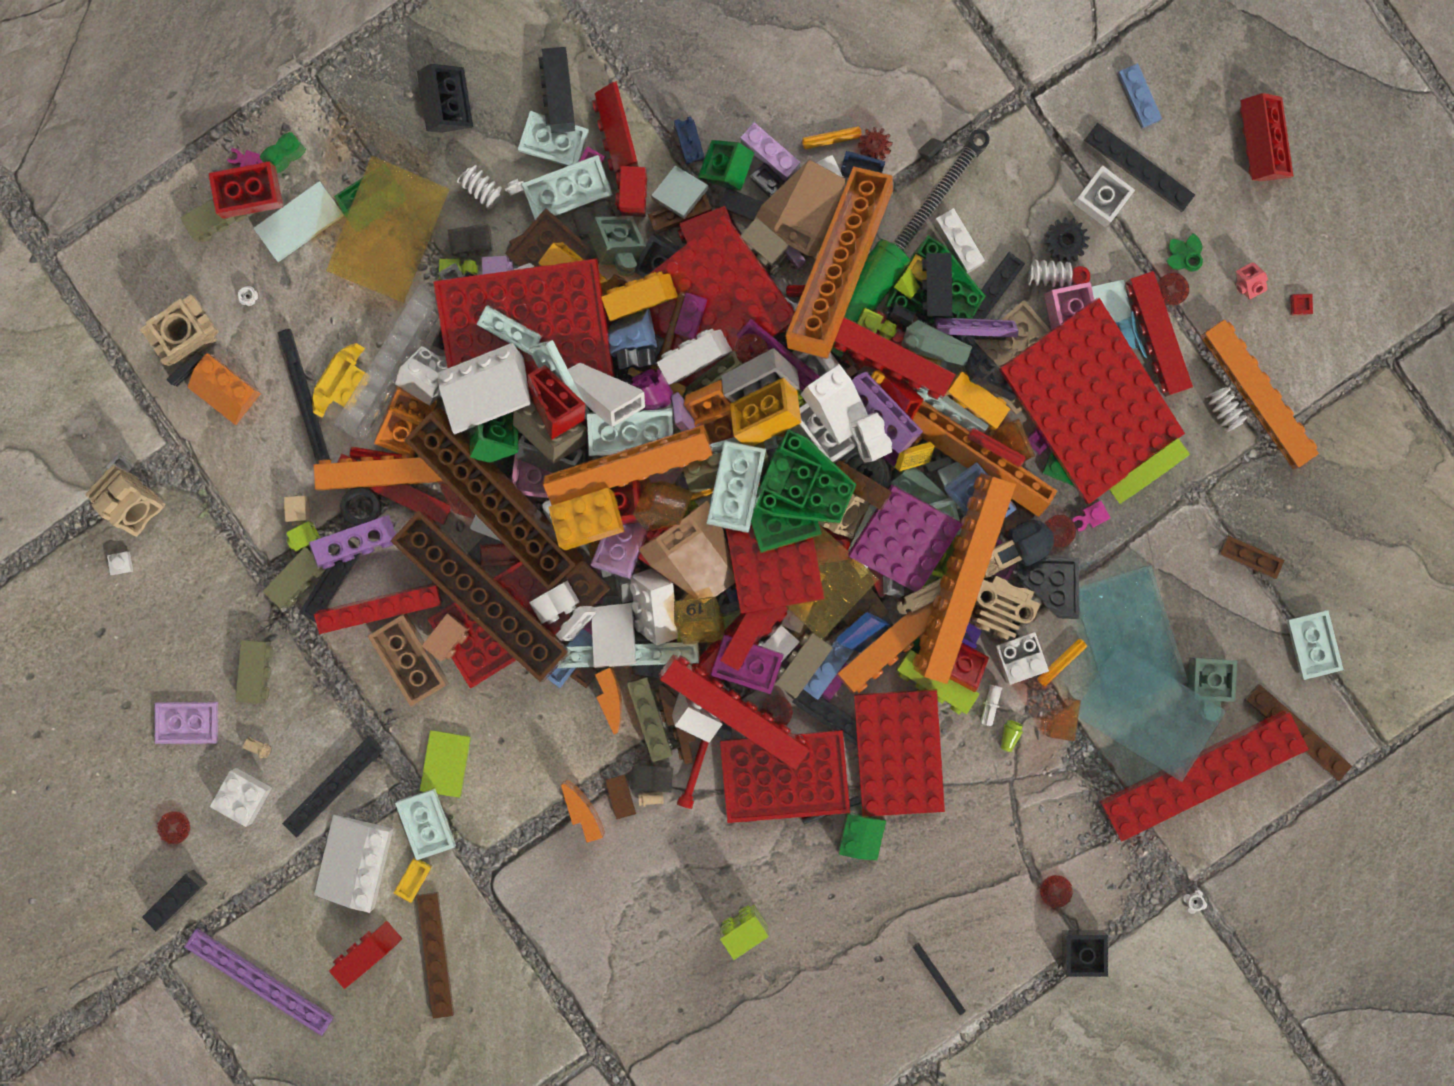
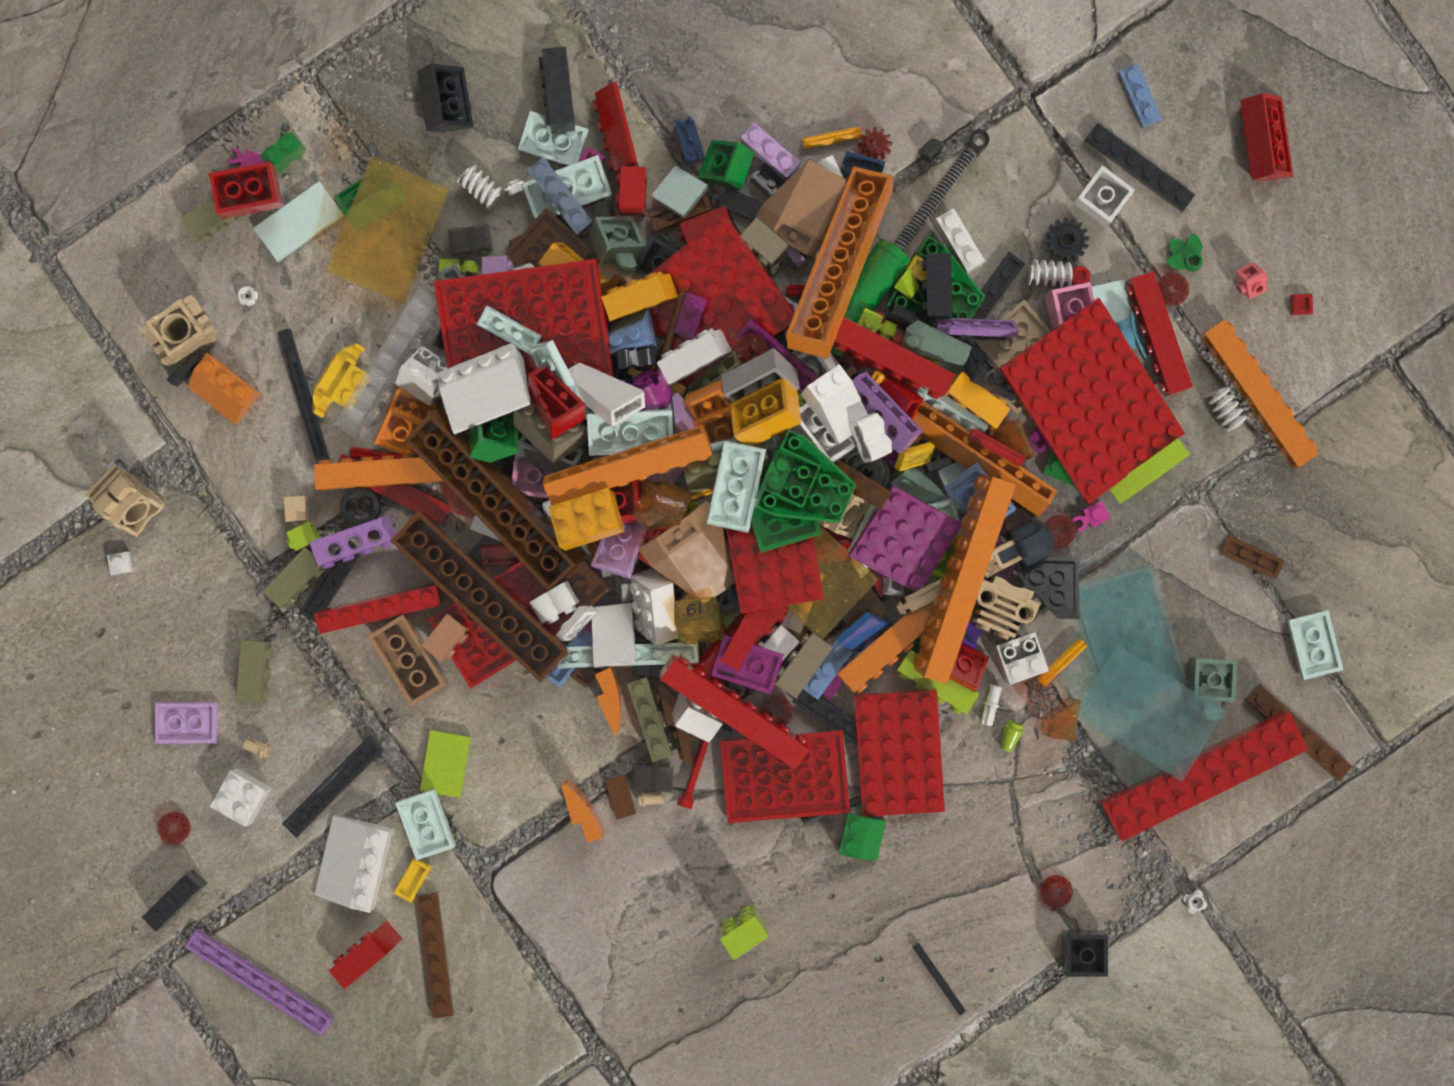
(560, 196): none -> sand blue plate

